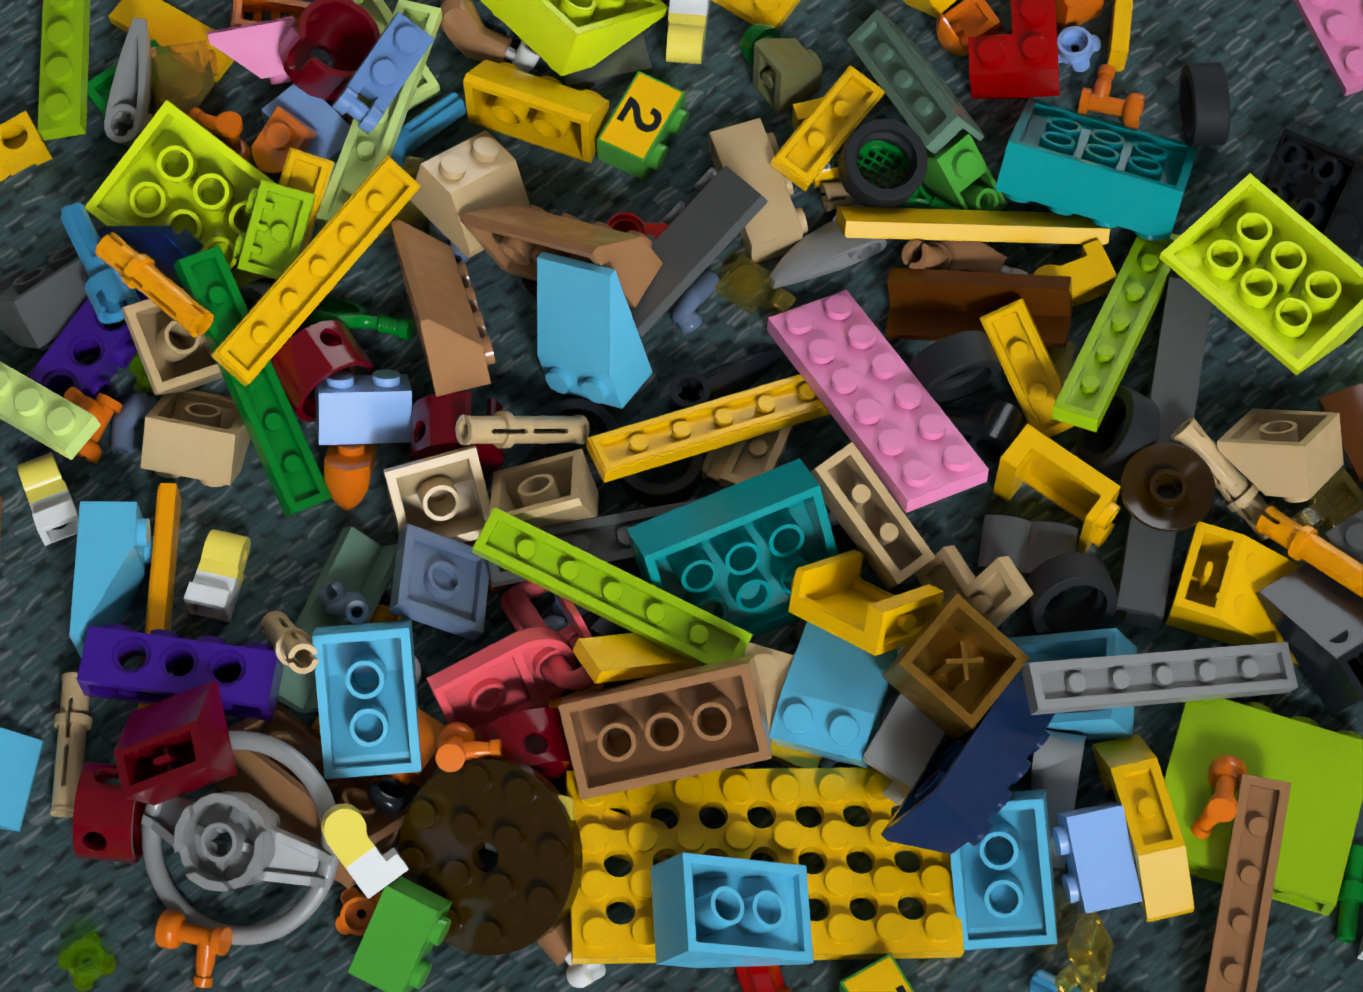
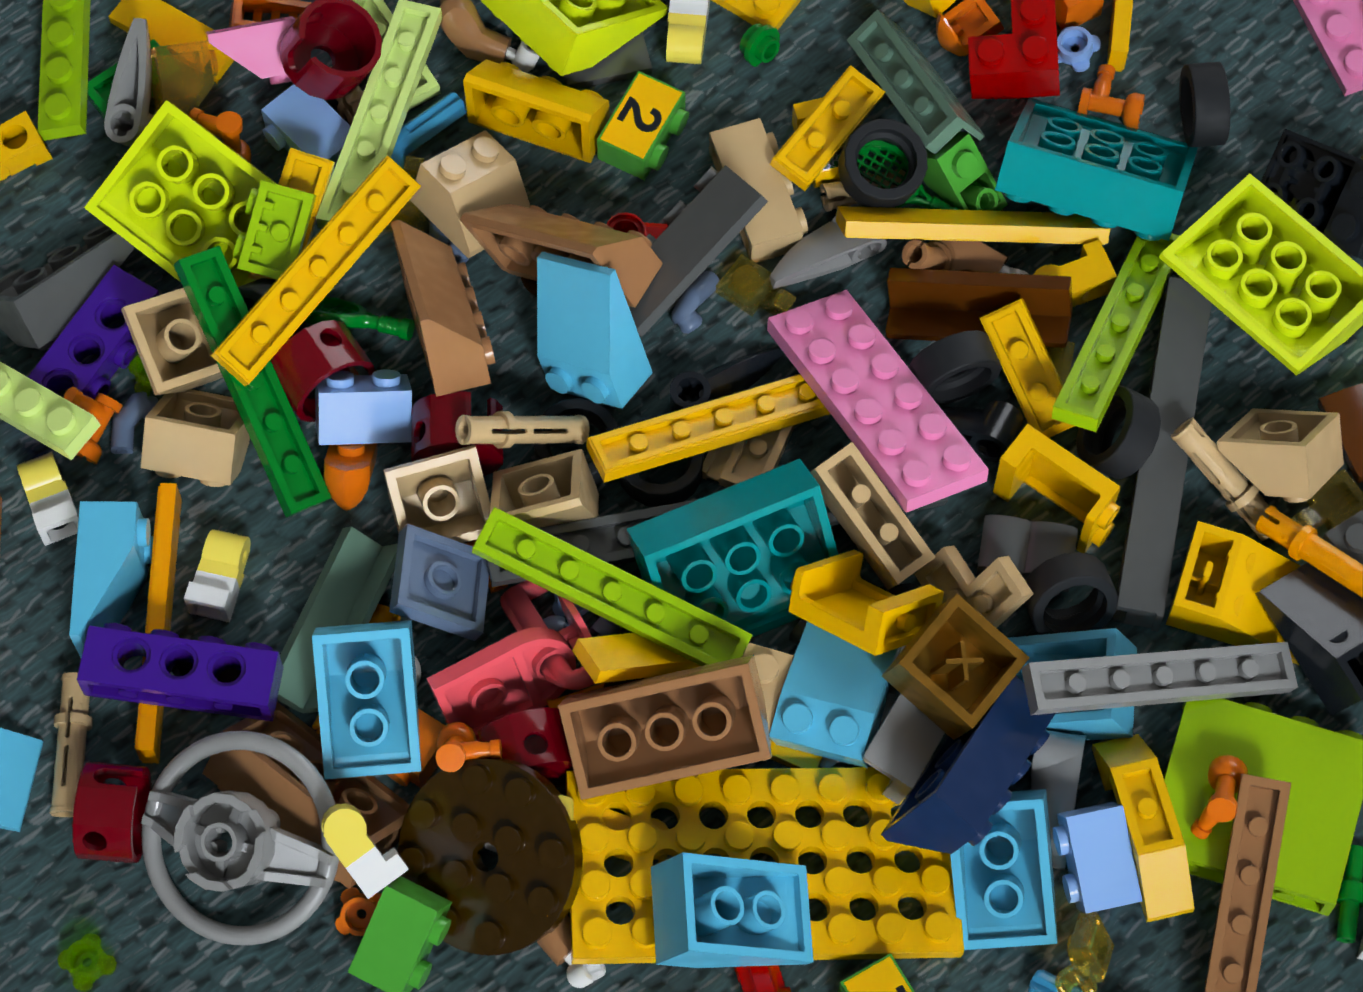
(104, 284): dark azure piece -> none
(140, 273): light orange pin -> none
(161, 243): clear blue slope -> none
(174, 929): orange piece -> none
(175, 746): dark red slope -> none
(276, 138): orange plate -> none
(289, 642): tan pin -> none
(341, 604): sand blue arm -> none
(383, 72): medium blue plate -> none
(397, 796): black piece -> none
(785, 72): olive slope -> none
(1169, 468): dark brown dish -> none

